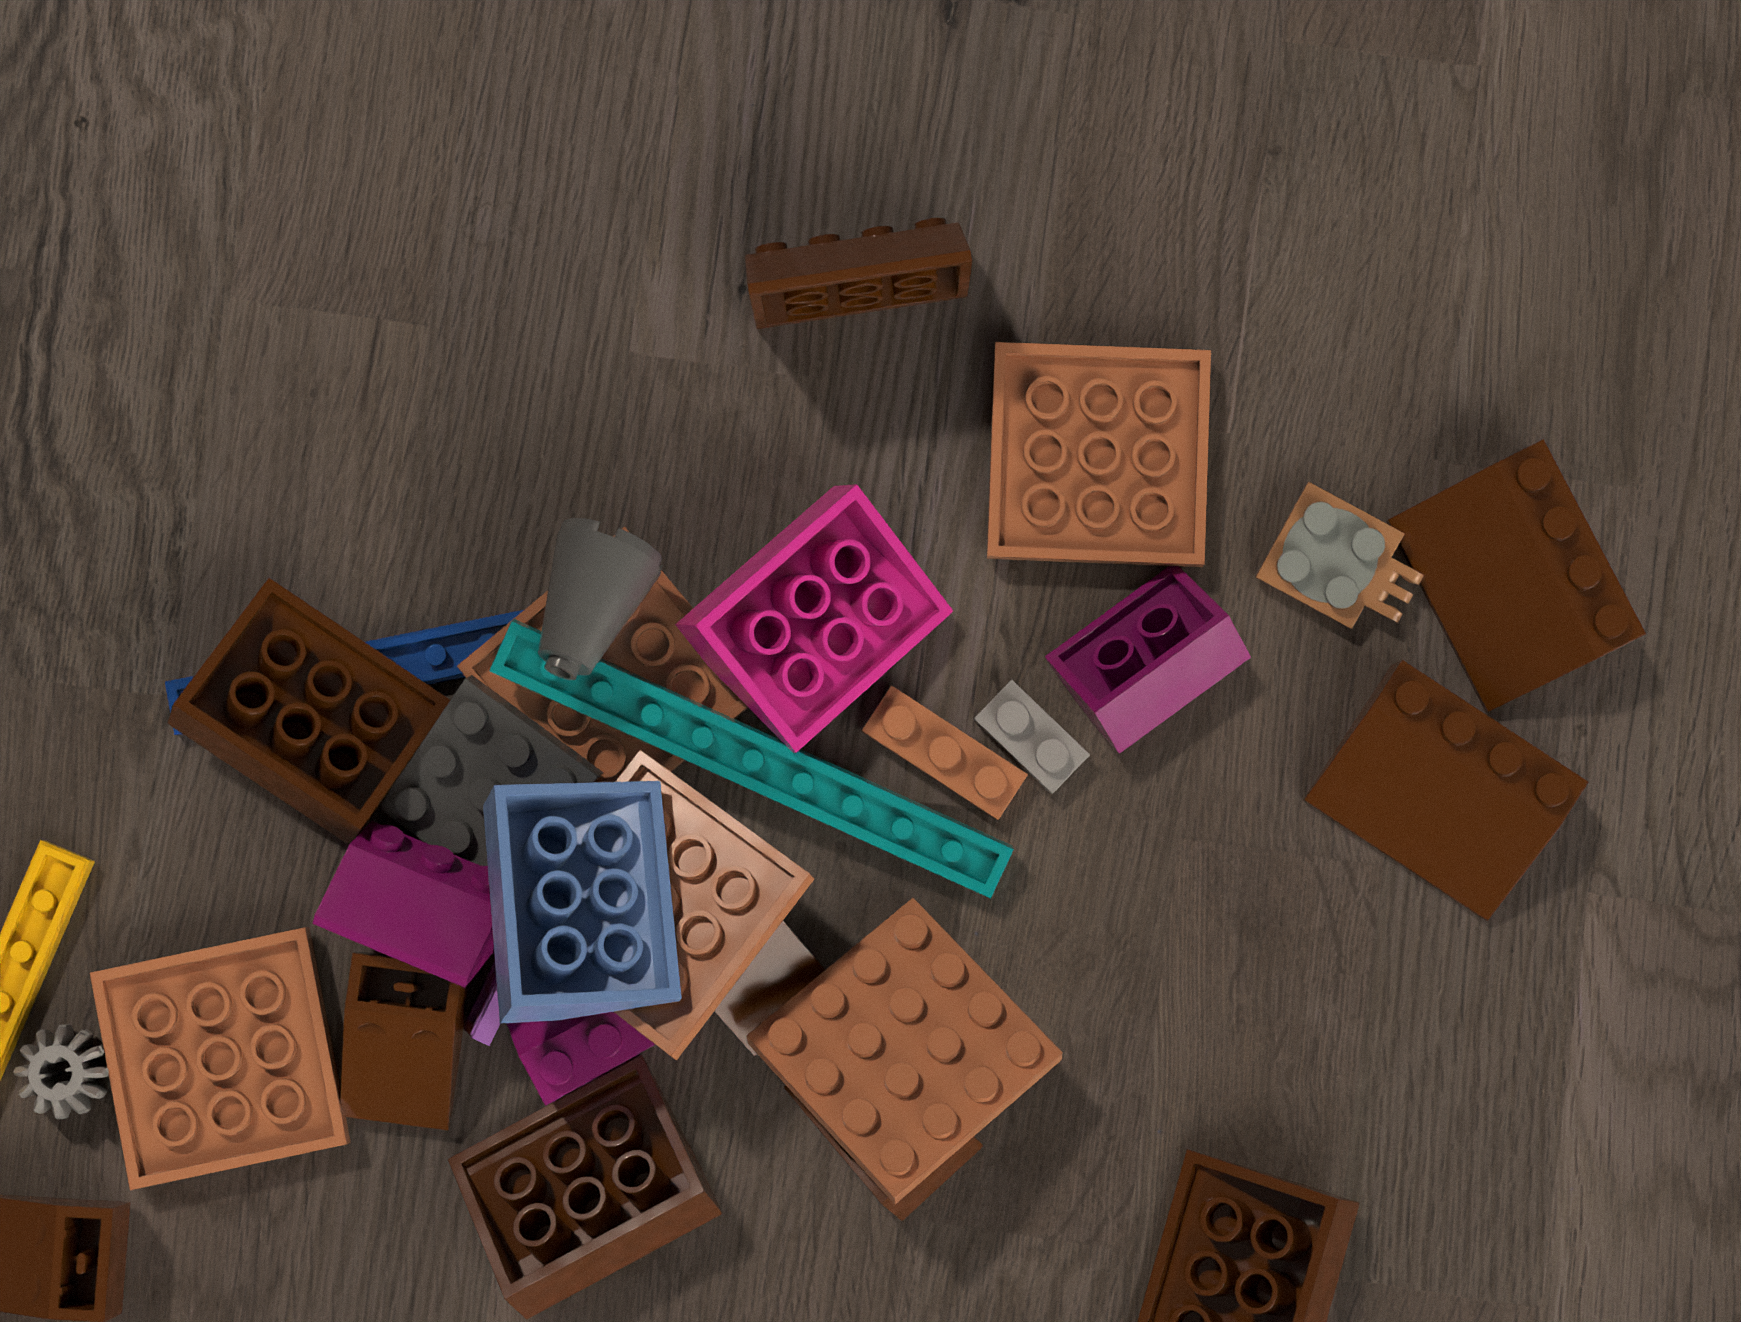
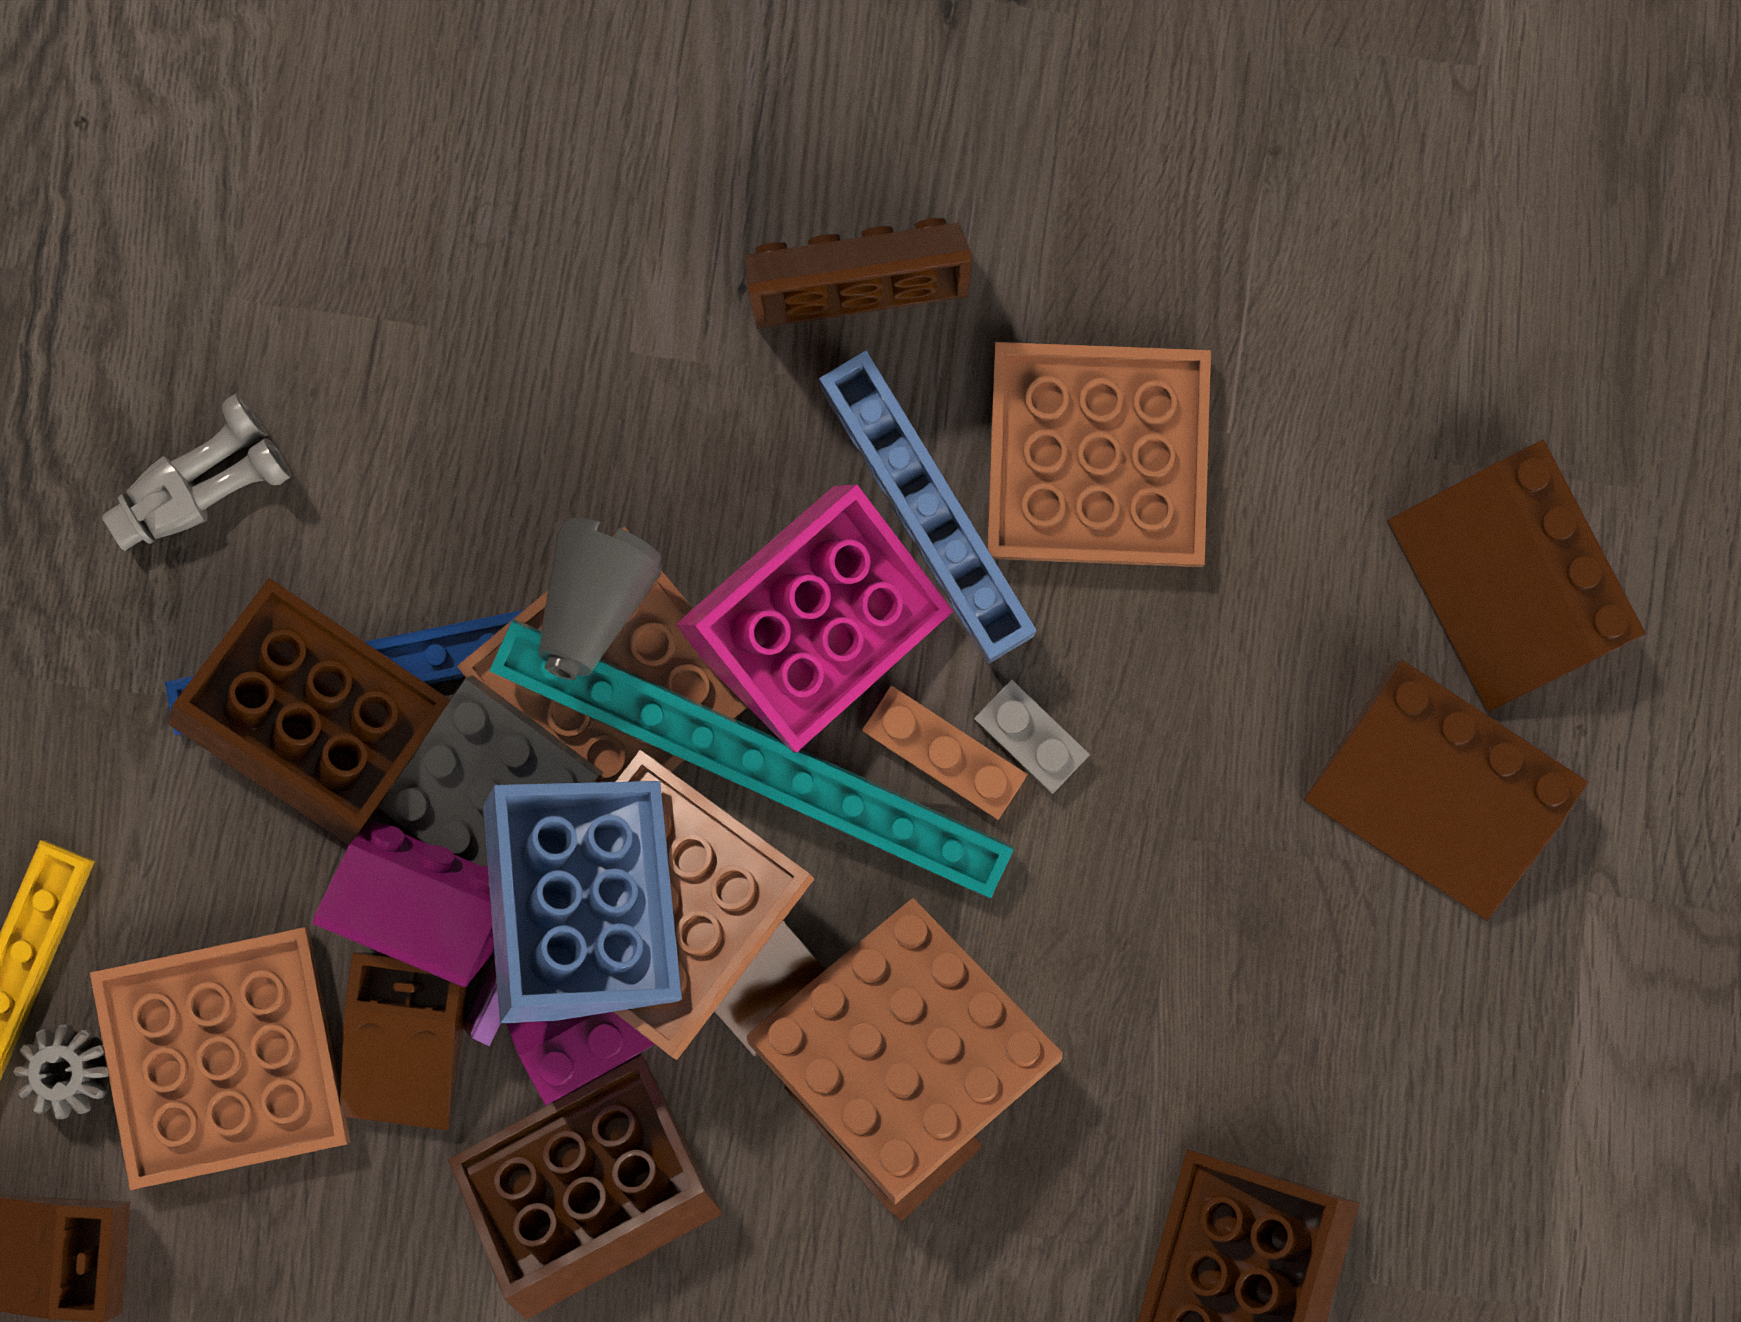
(167, 500): none -> light grey piece
(927, 507): none -> medium blue brick
(1148, 657): magenta slope -> none
(1337, 559): piece -> none

